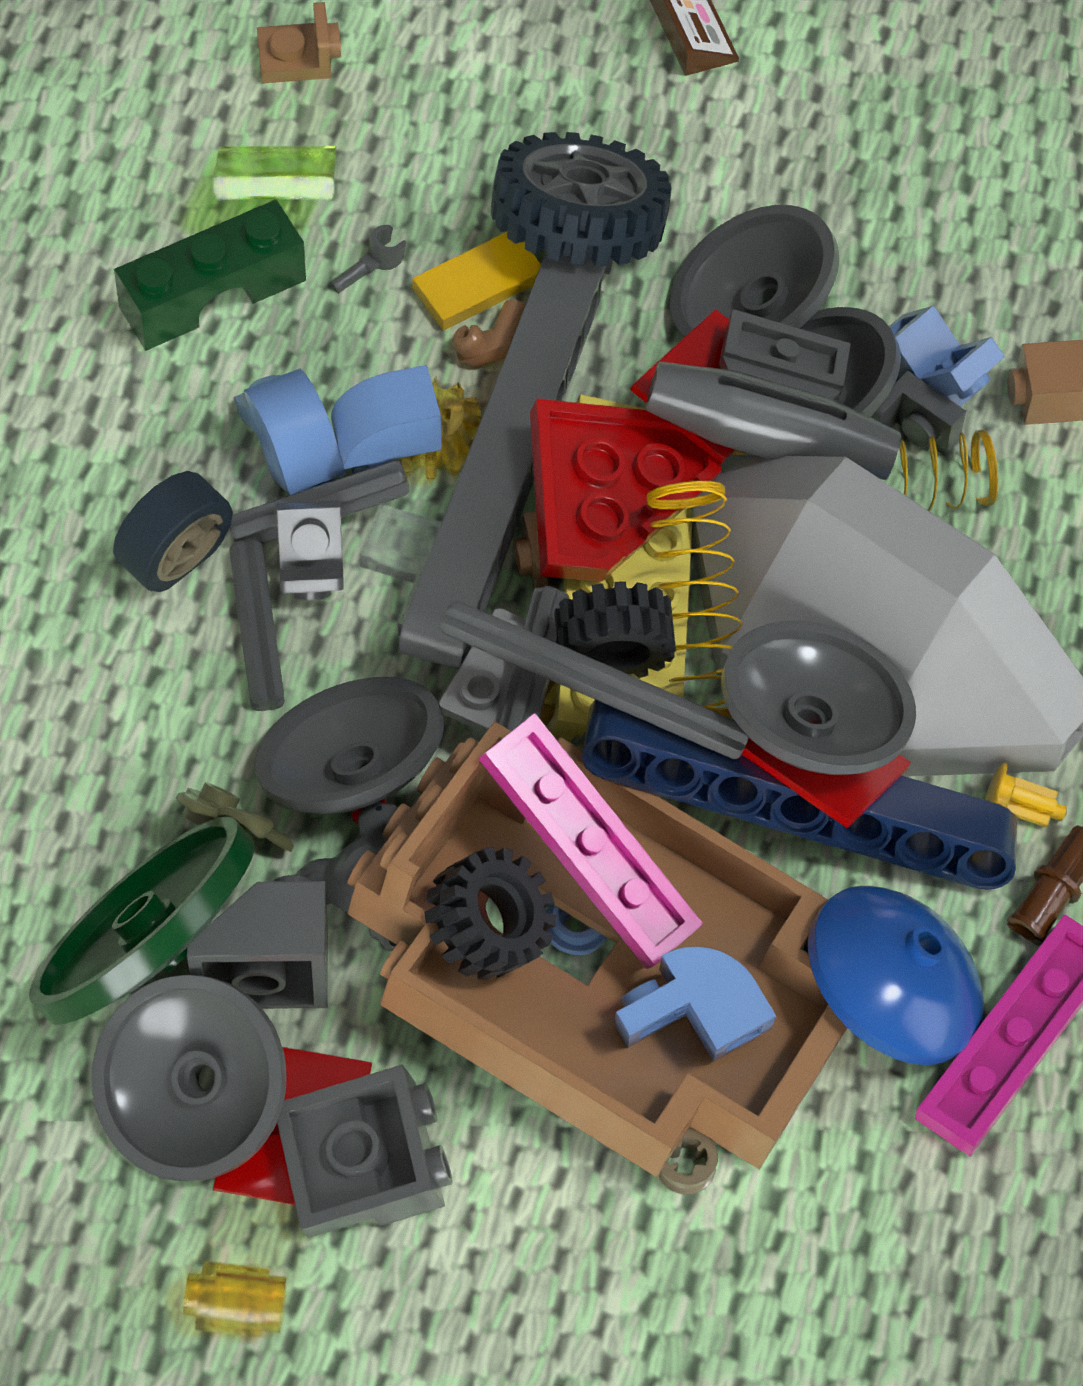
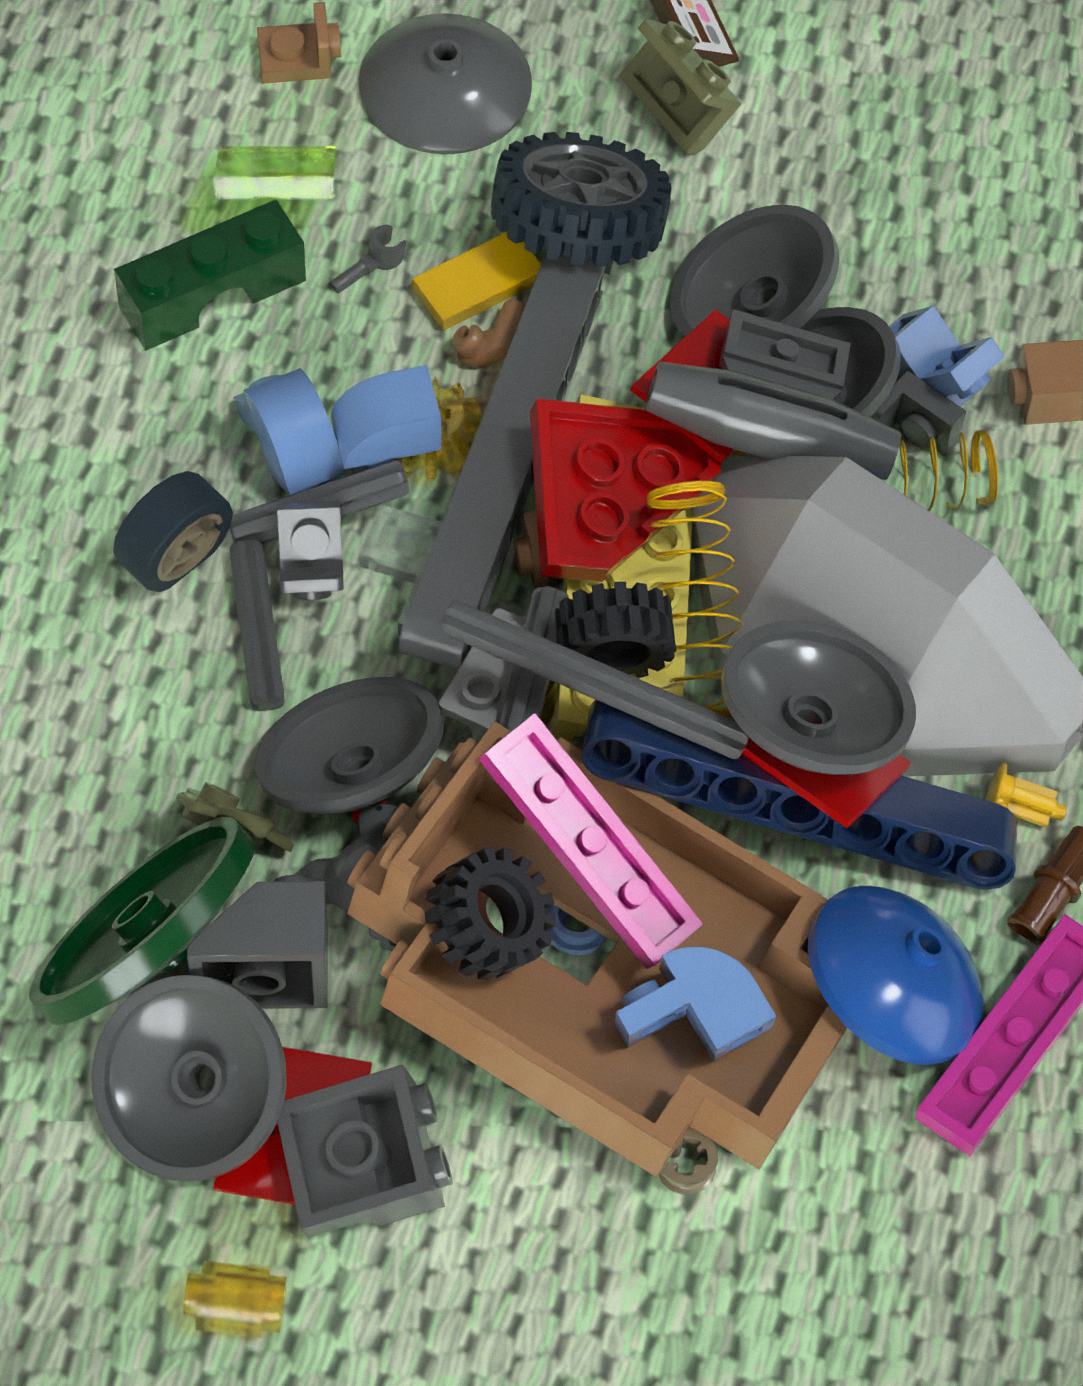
(445, 103): none -> dark grey dish
(679, 86): none -> olive bracket

